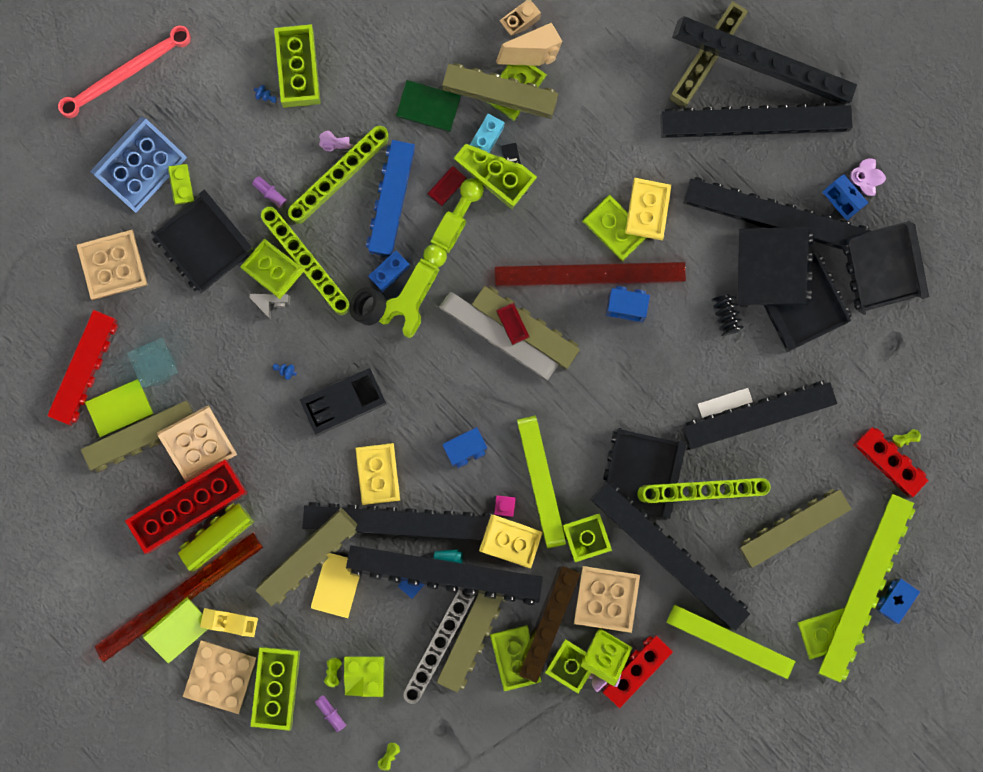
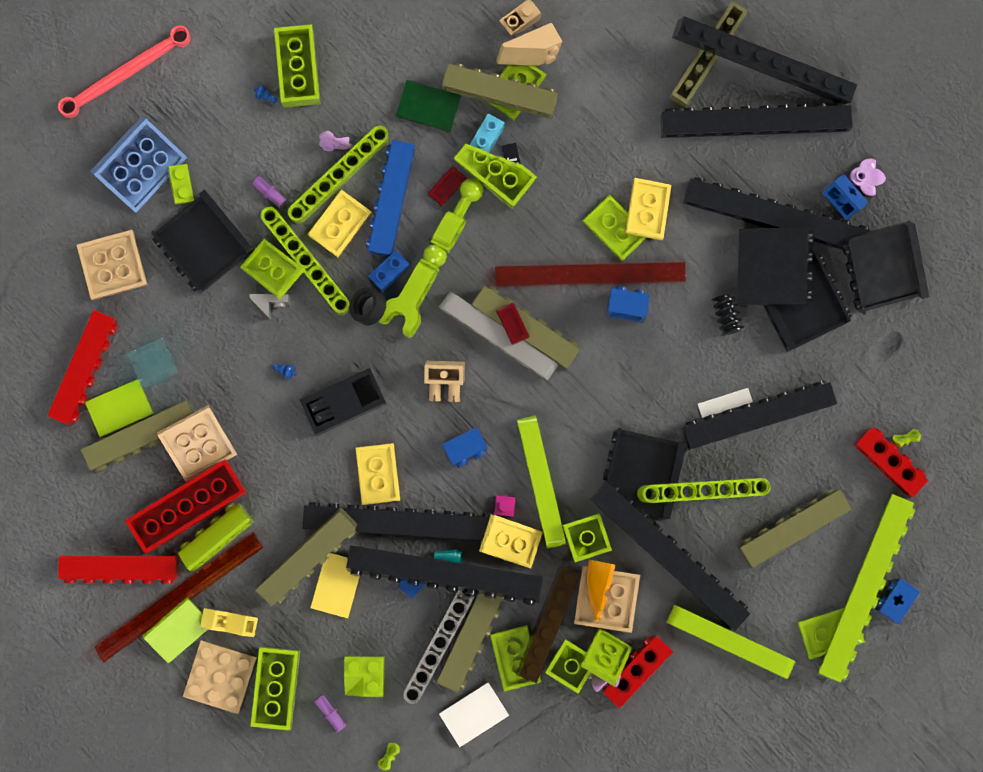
(118, 567): none -> red brick
(333, 665): lime piece -> none
(339, 223): none -> light yellow tile
(444, 373): none -> tan brick
(473, 714): none -> white tile
(597, 583): none -> light orange brick

